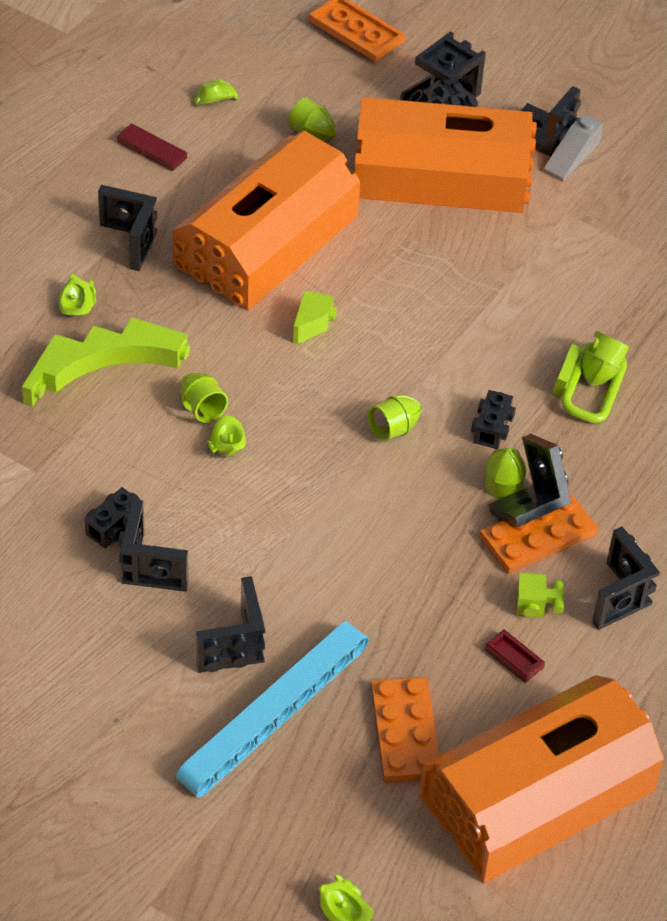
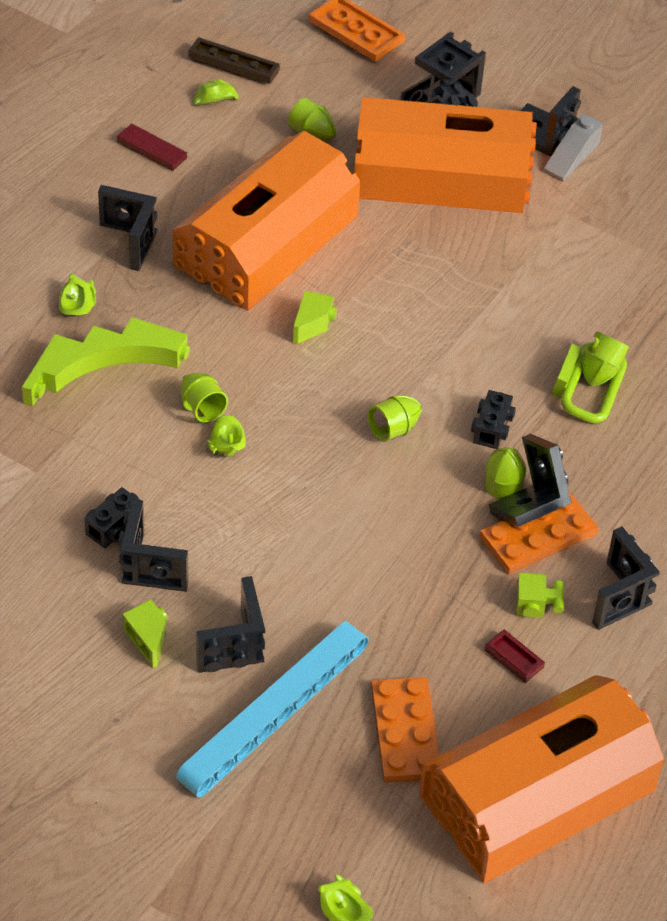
(147, 630): none -> lime slope
(234, 60): none -> dark brown plate

